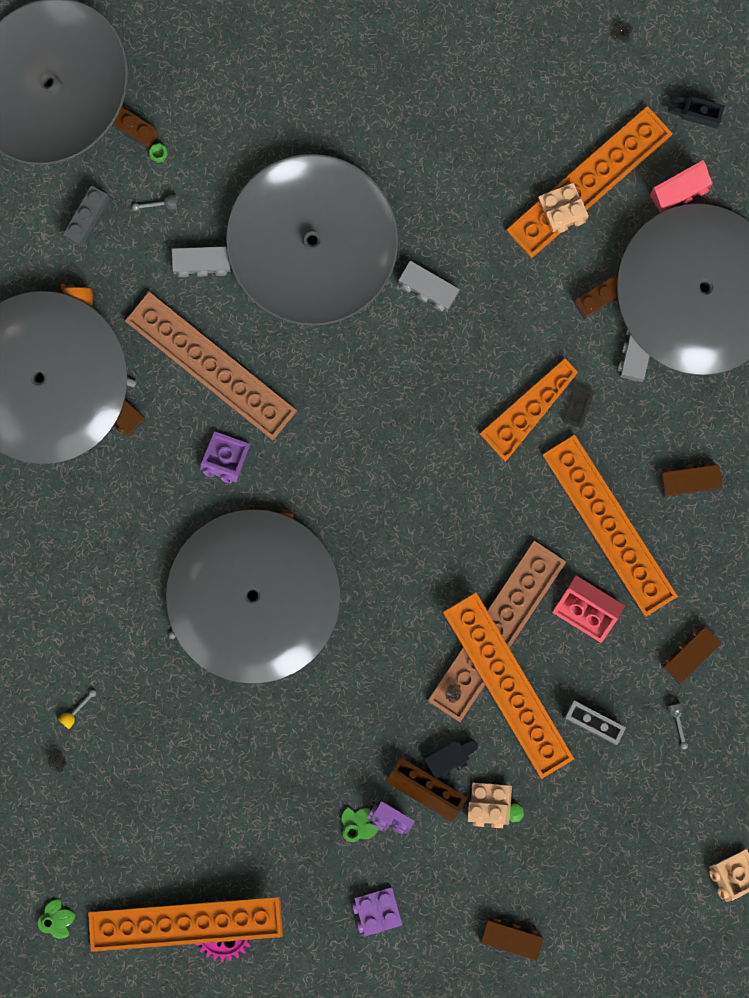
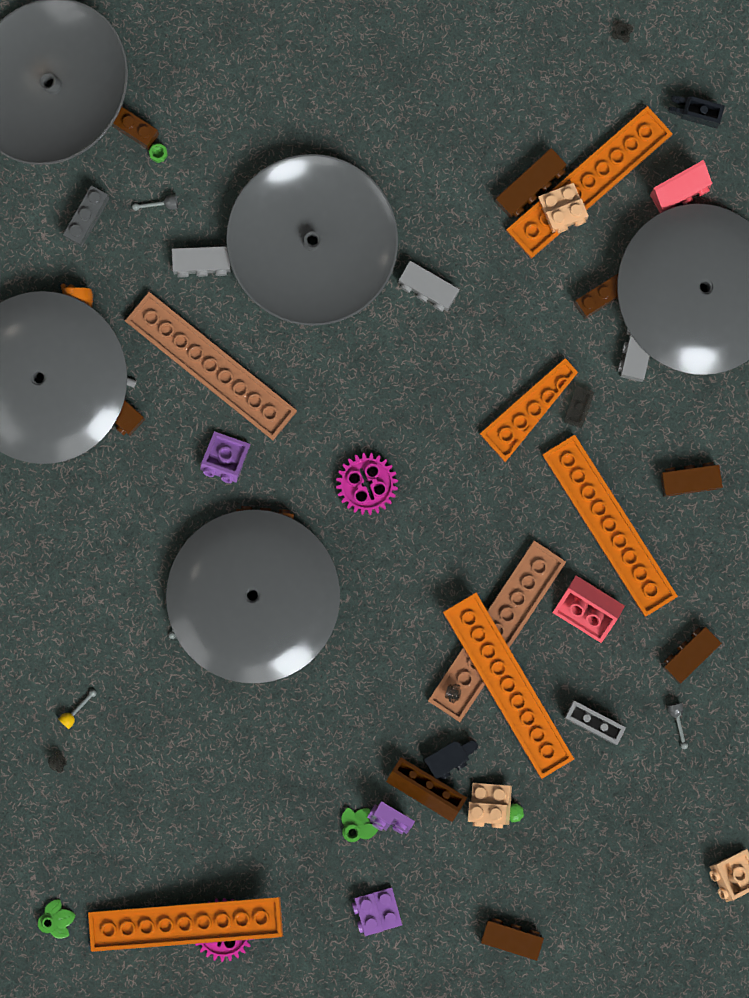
(383, 478): none -> dark pink gear
(530, 183): none -> reddish brown brick

